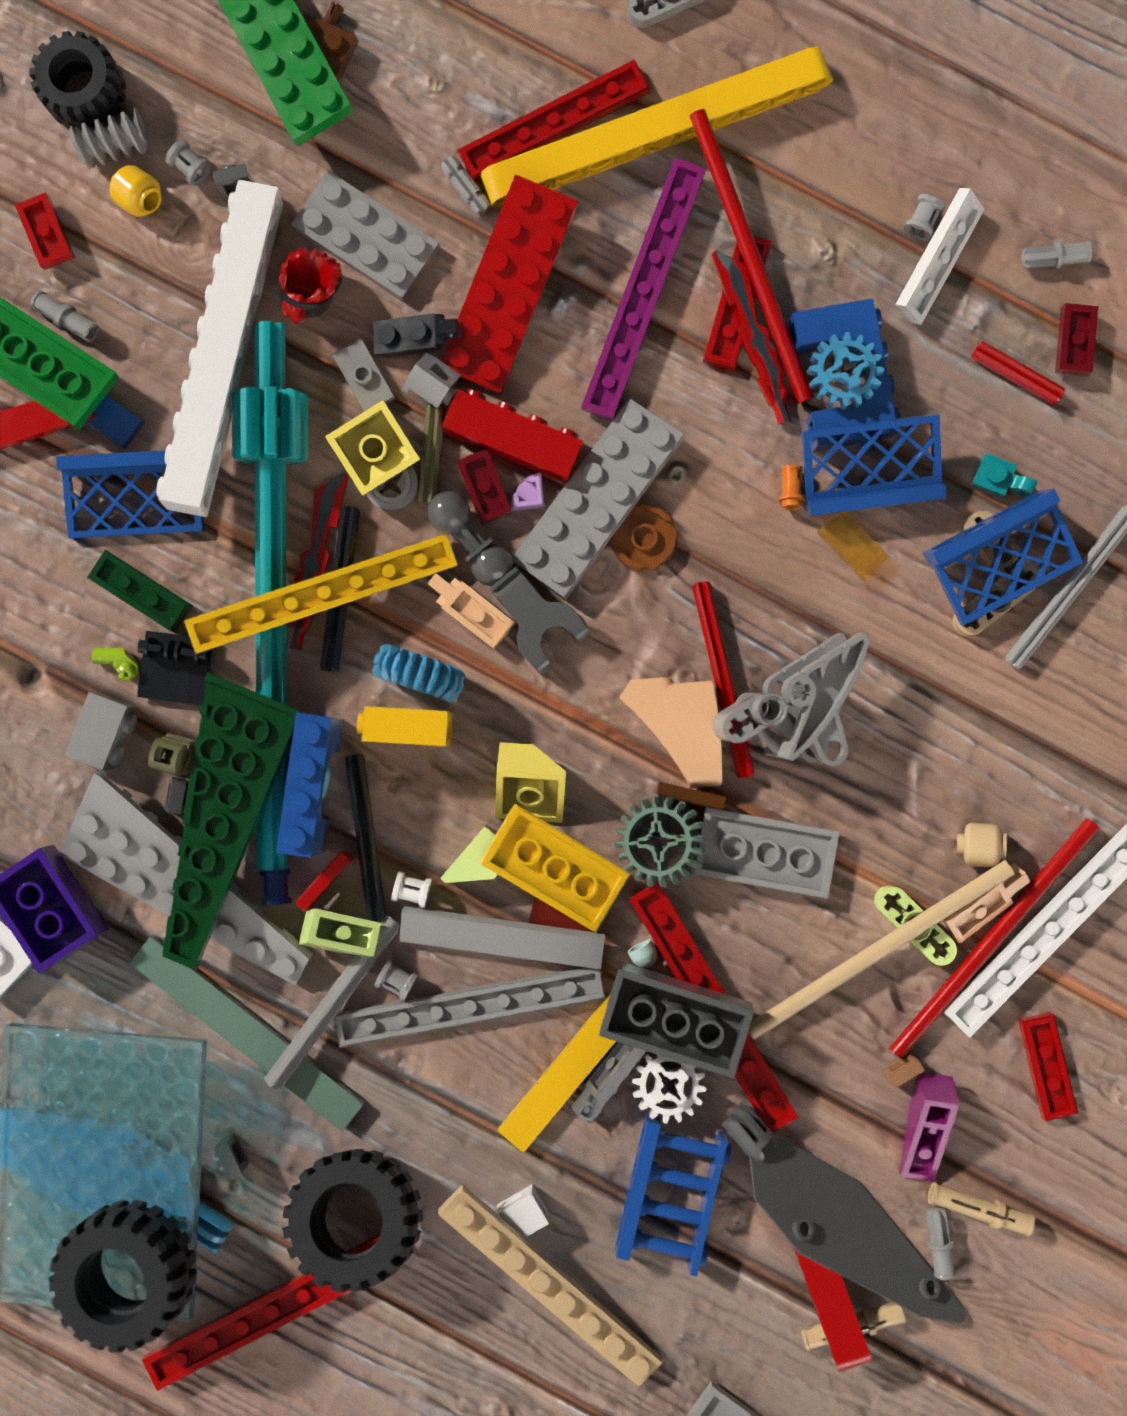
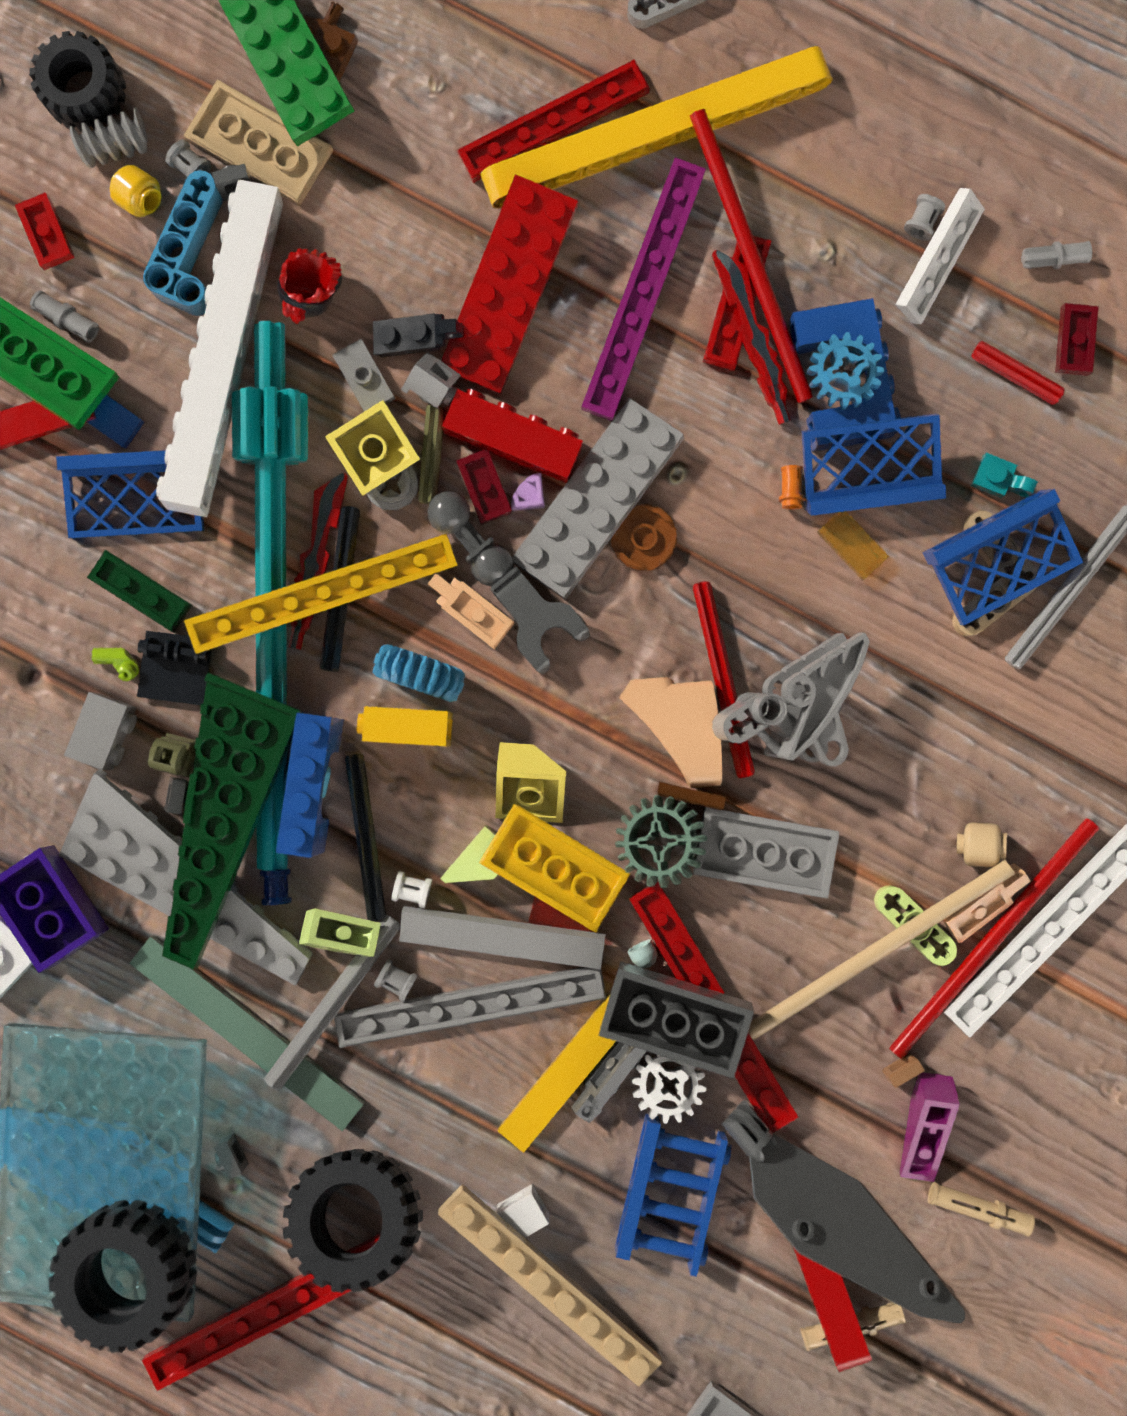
(192, 241): none -> dark azure beam
(248, 133): none -> tan tile
(324, 880): red tile -> none
(365, 235): light grey plate -> none
(466, 186): light grey axle -> none
(940, 1243): light grey axle -> none
(1048, 1066): red tile -> none

